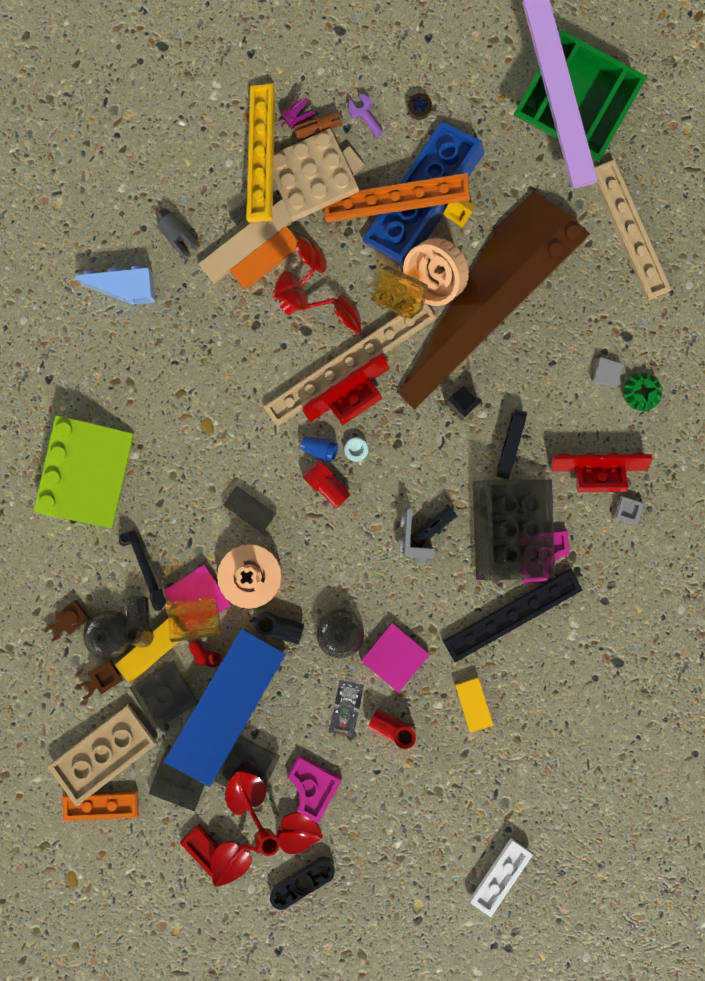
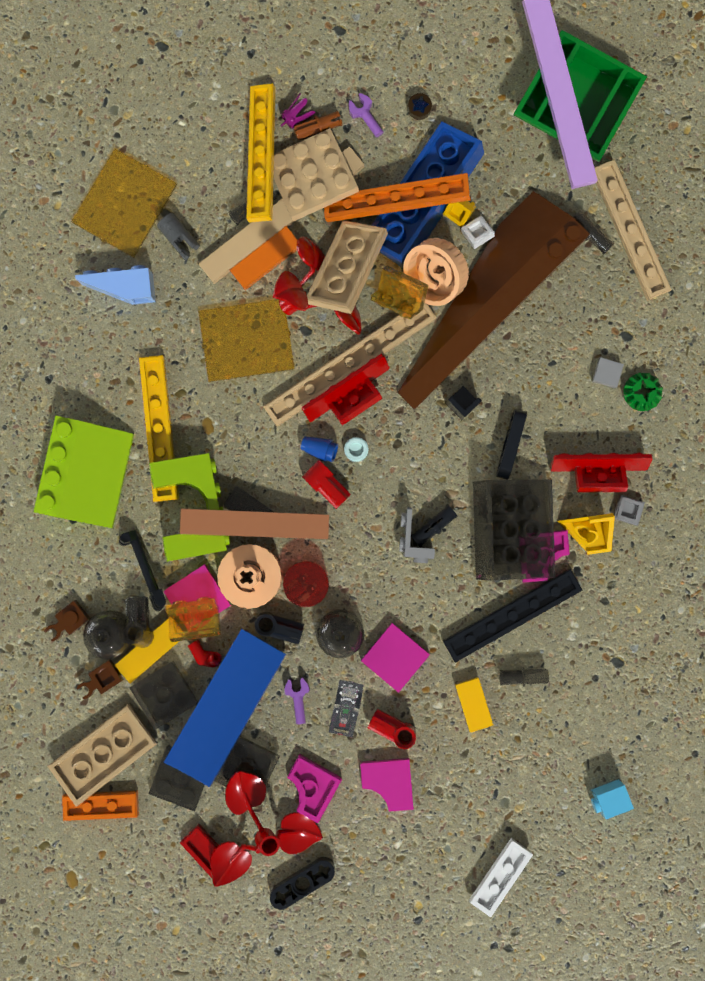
(124, 203): none -> clear yellow piece
(157, 418): none -> yellow tile
(197, 473): none -> lime arch
(245, 340): none -> clear yellow piece
(253, 524): none -> nougat tile
(298, 698): none -> medium lavender bar
(306, 584): none -> clear red head
(346, 266): none -> tan tile
(390, 780): none -> dark pink tile
(477, 232): none -> white tile
(523, 676): none -> clear smoke axle
(592, 532): none -> yellow slope
(596, 236): none -> clear smoke pin
(611, 799): none -> medium azure brick

